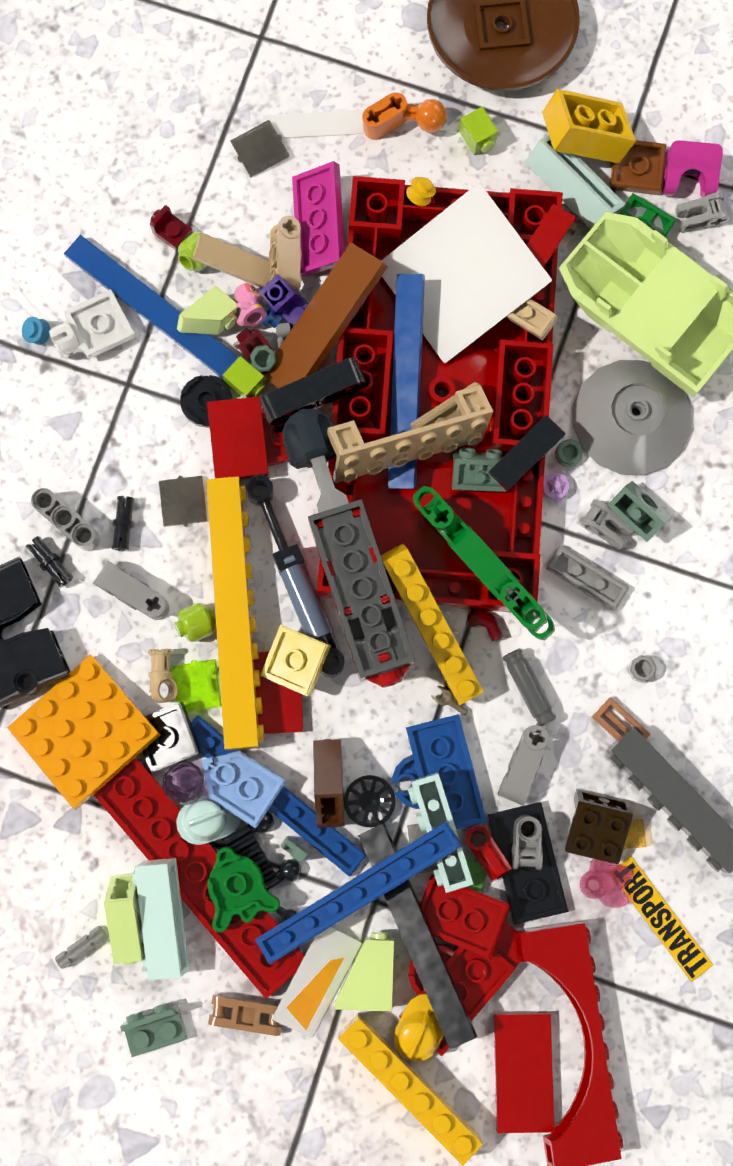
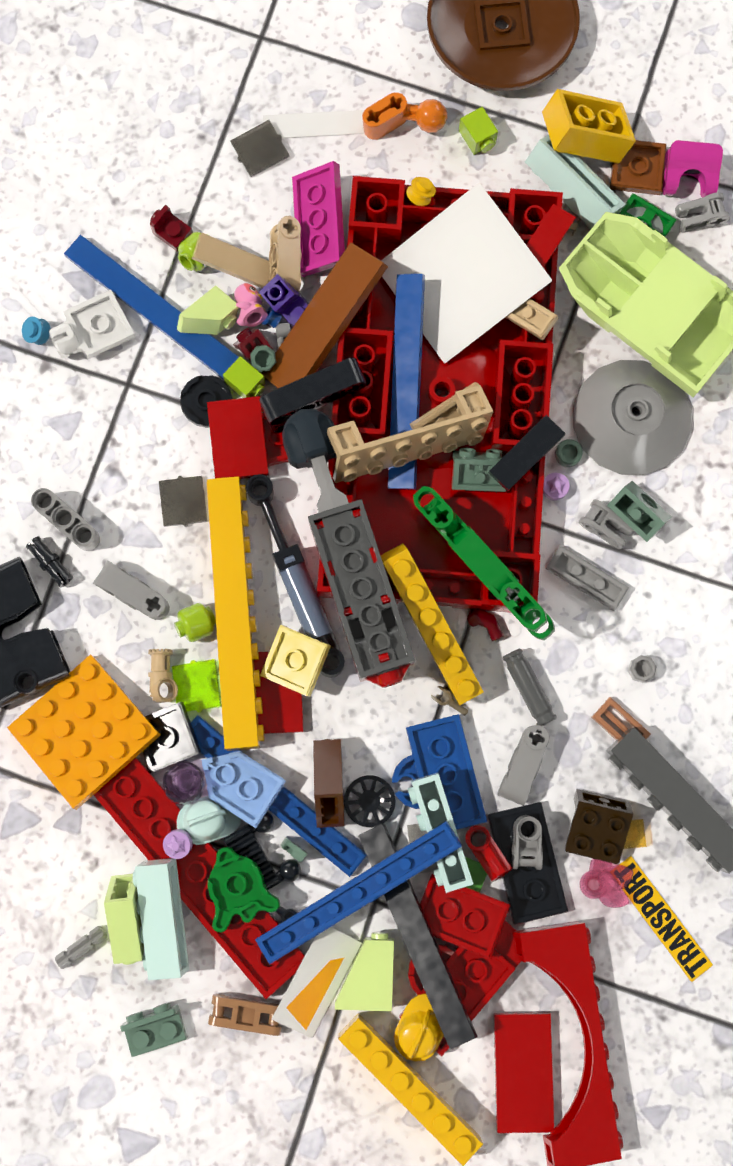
(123, 523): black pin -> none
(177, 843): none -> lavender tile

